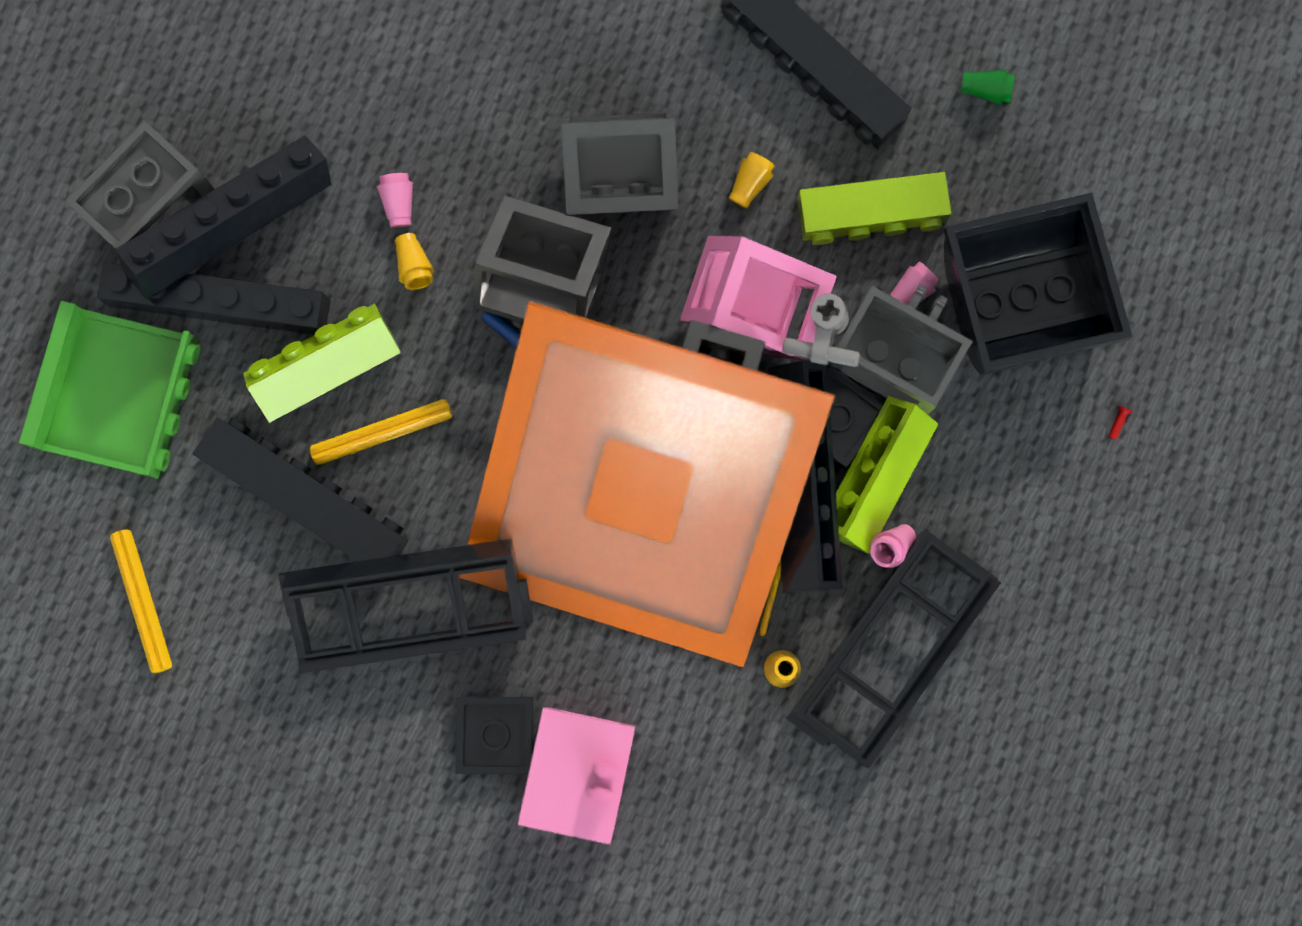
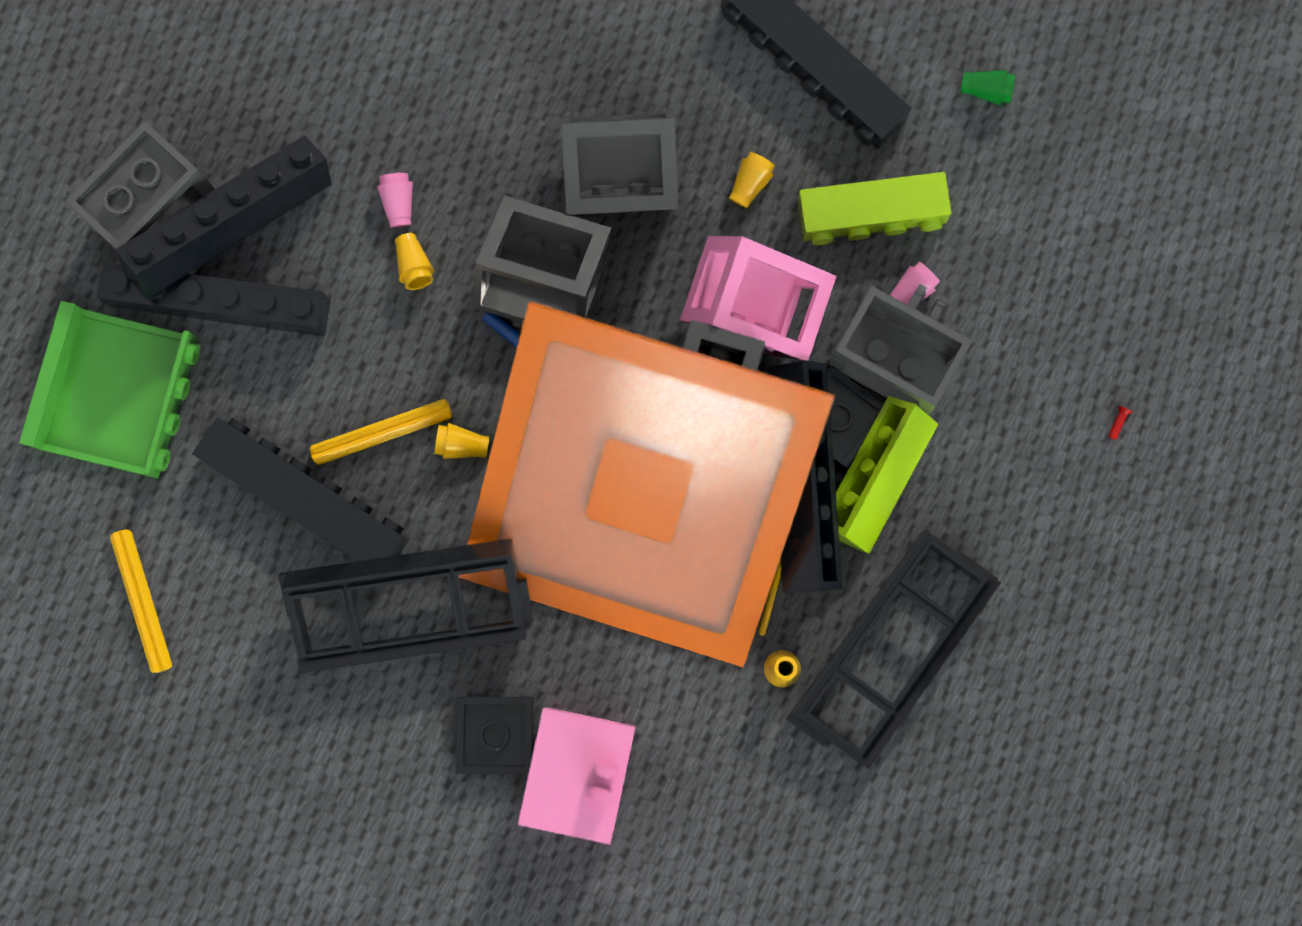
(320, 362): brick -> none
(460, 443): none -> yellow cone
(822, 350): light grey piece -> none
(892, 546): bright pink cone -> none
(1034, 284): black container -> none

